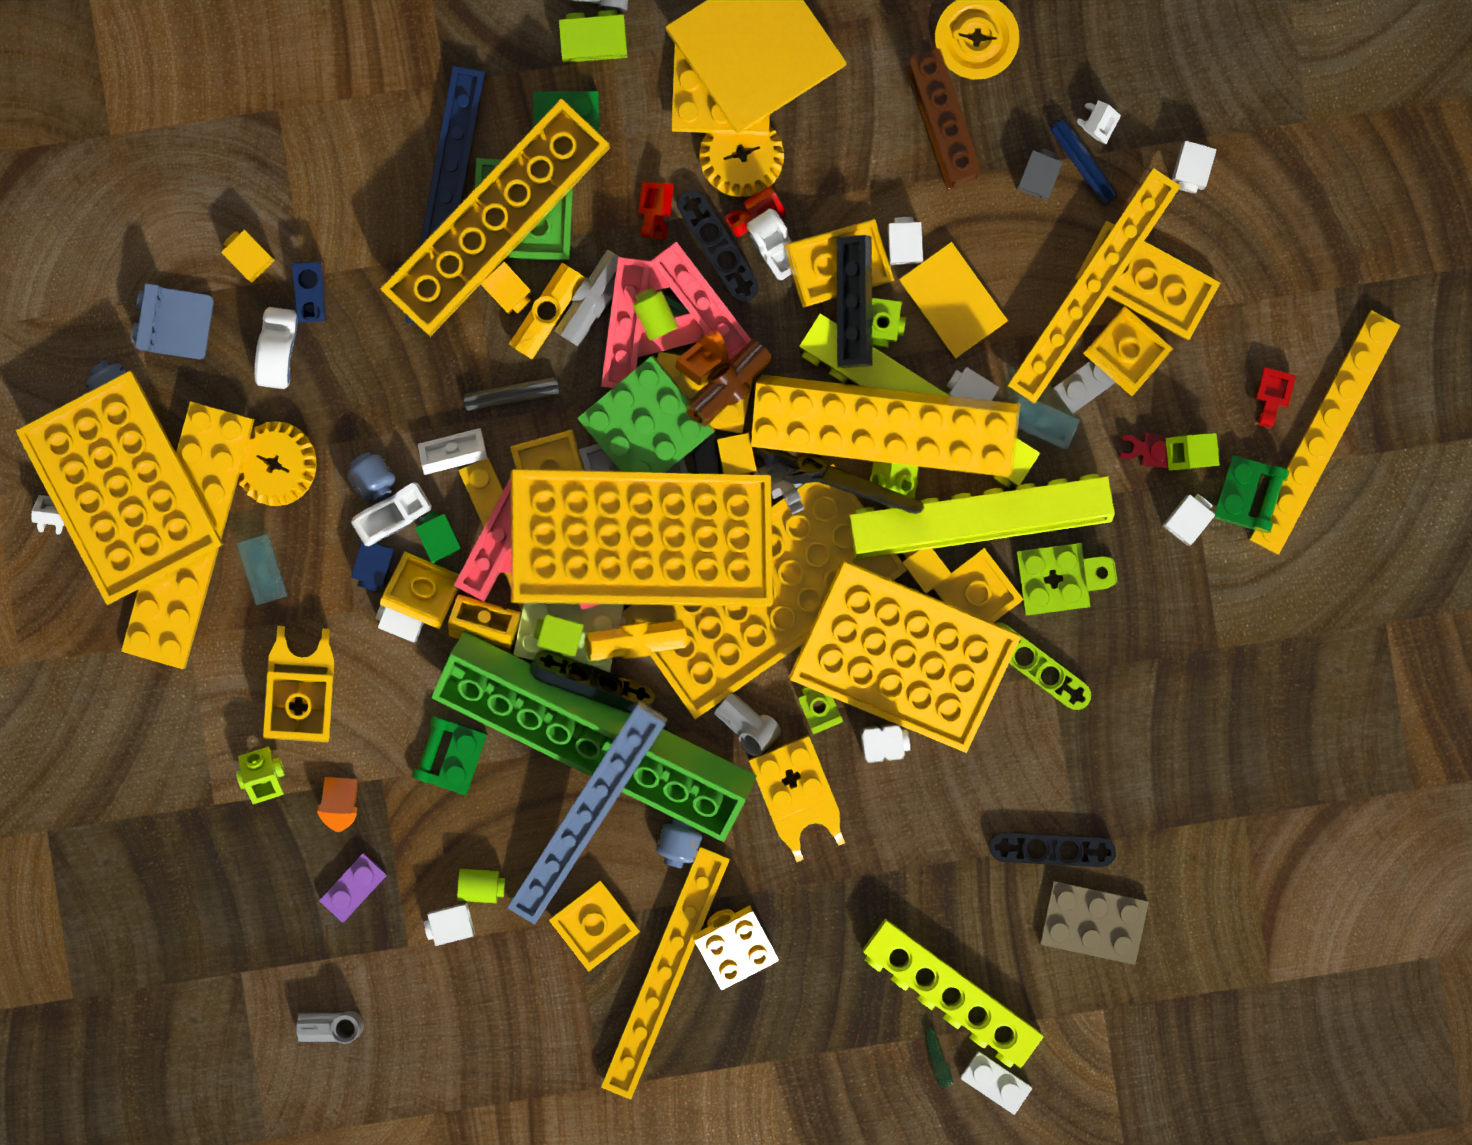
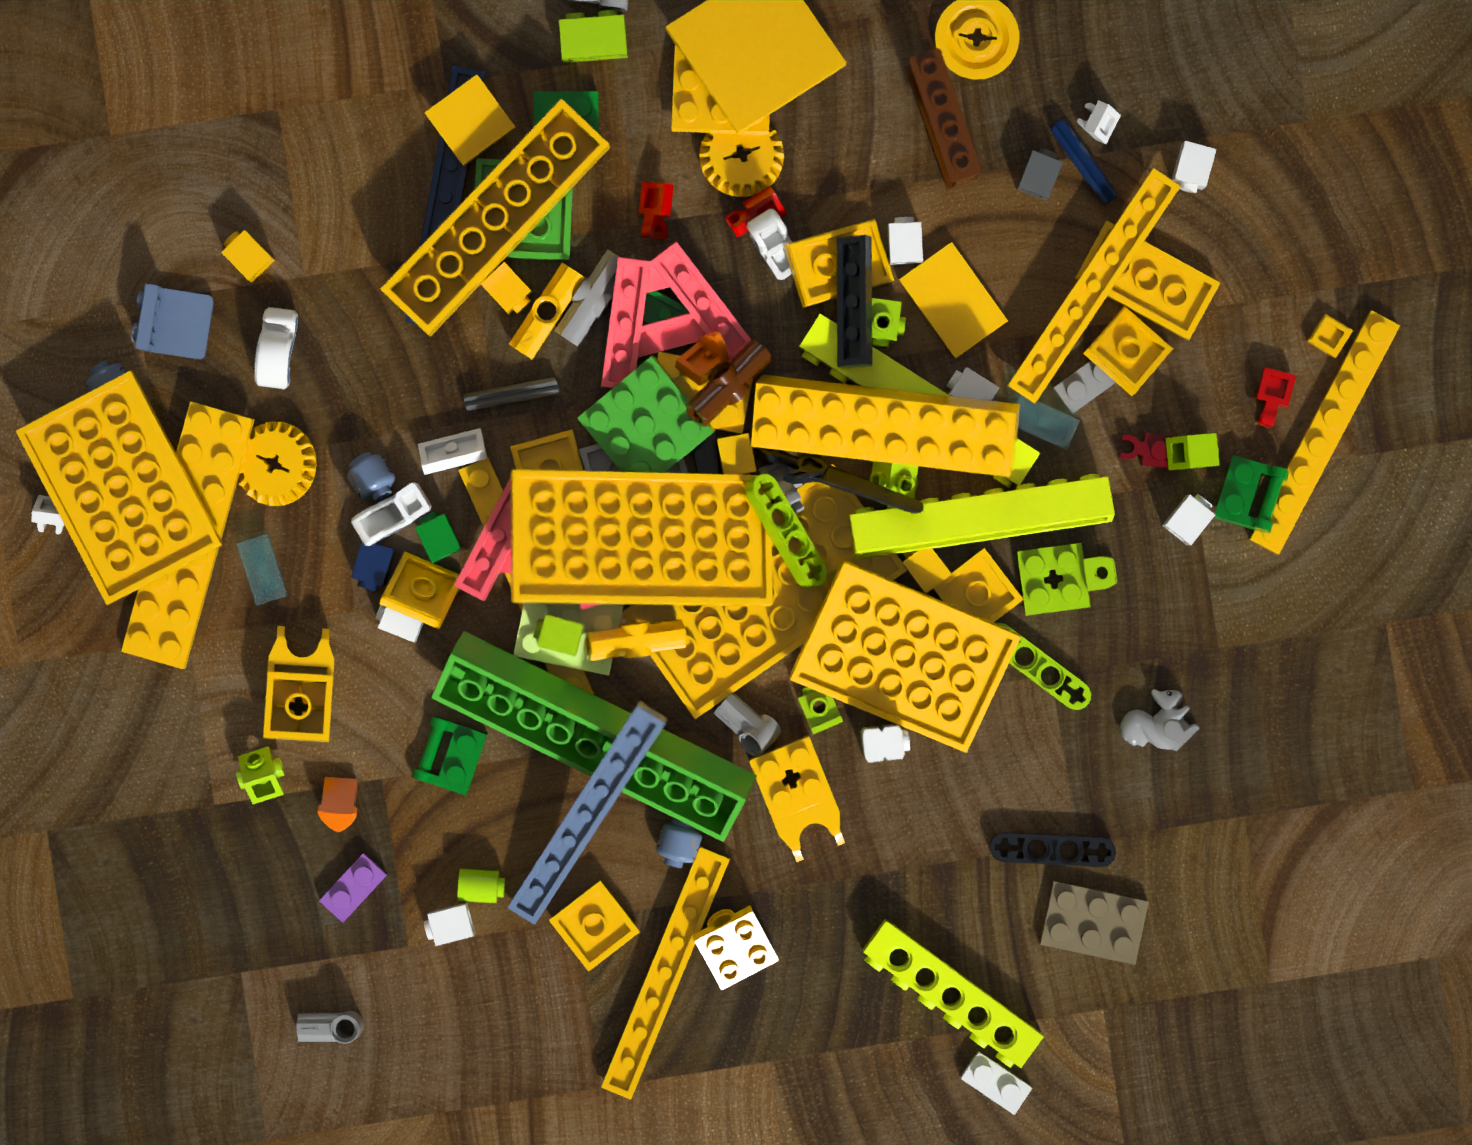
(309, 291): dark blue leg -> none
(470, 120): none -> yellow tile
(485, 622): yellow brick -> none
(593, 679): black beam -> none
(654, 313): lime brick -> none
(721, 244): black beam -> none
(781, 534): none -> lime beam
(939, 1066): clear green piece -> none
(1165, 729): none -> light grey animal
(1329, 335): none -> yellow tile

